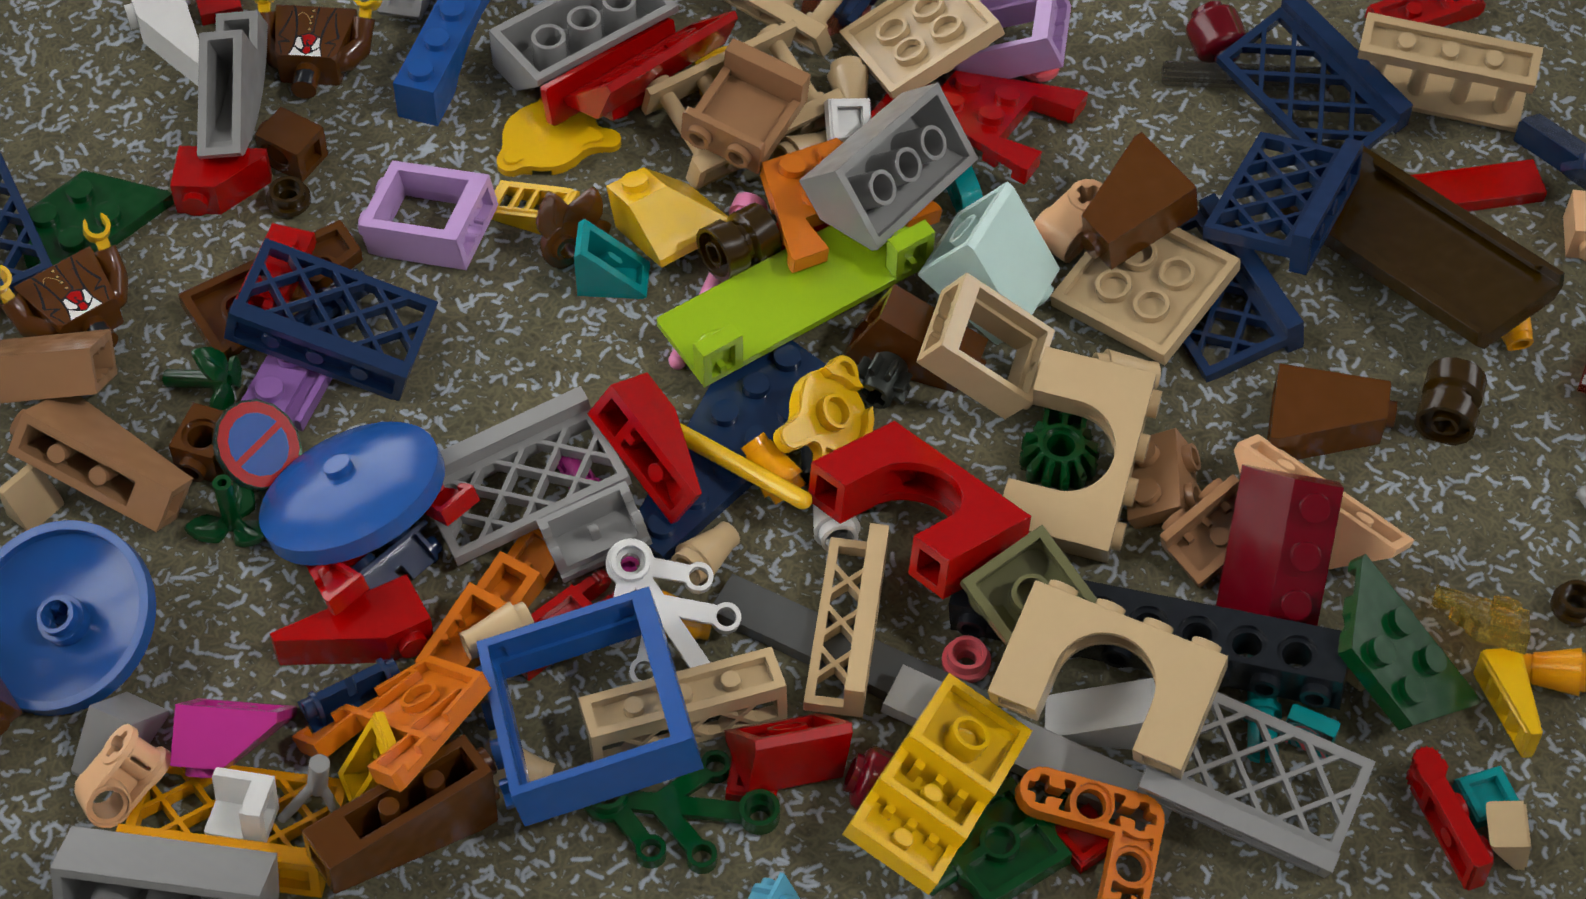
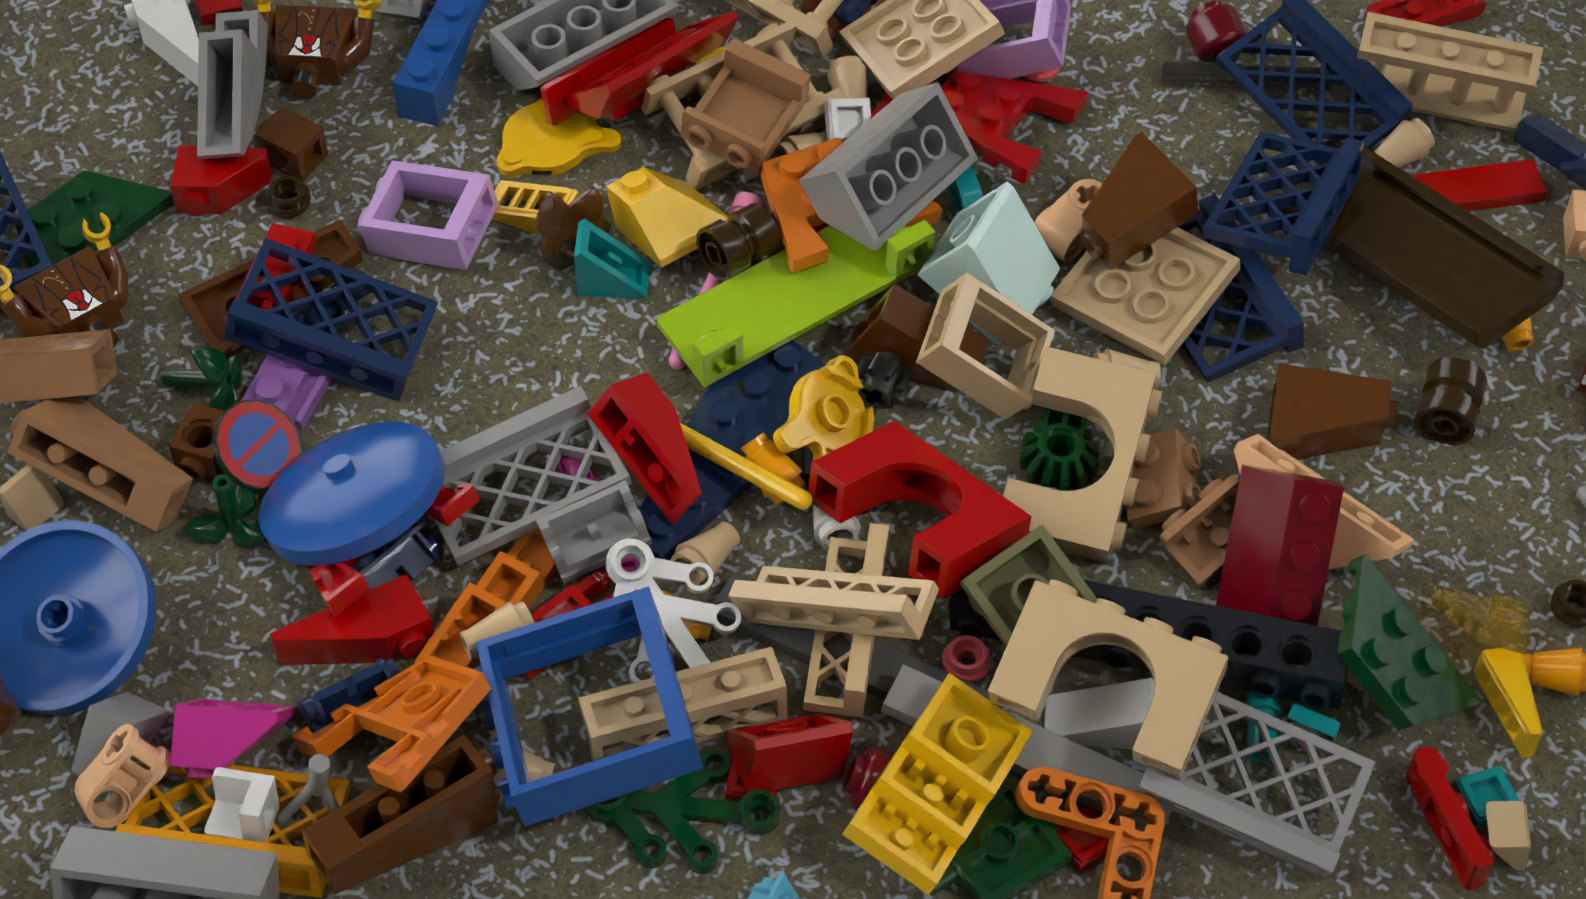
(371, 744): yellow slope -> none
(841, 606): none -> tan fence
(1407, 143): none -> tan cone

